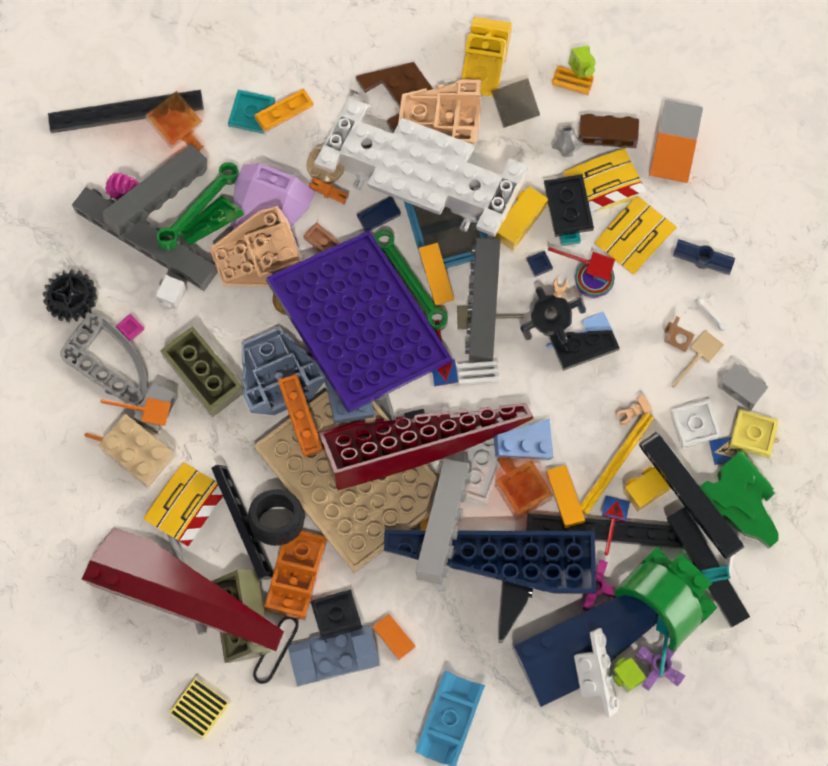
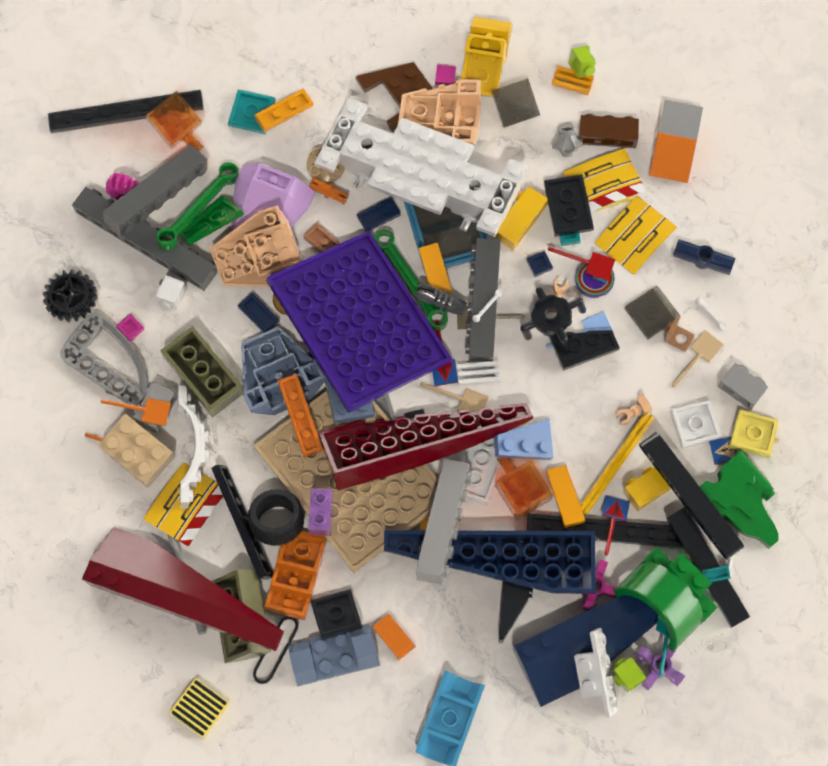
(201, 455): none -> white piece
(258, 313): none -> dark blue tile
(320, 512): none -> medium lavender brick
(438, 298): none -> dark grey hinge
(445, 75): none -> dark pink tile
(471, 399): none -> tan piece
(498, 293): none -> white hinge
(651, 312): none -> clear smoke tile

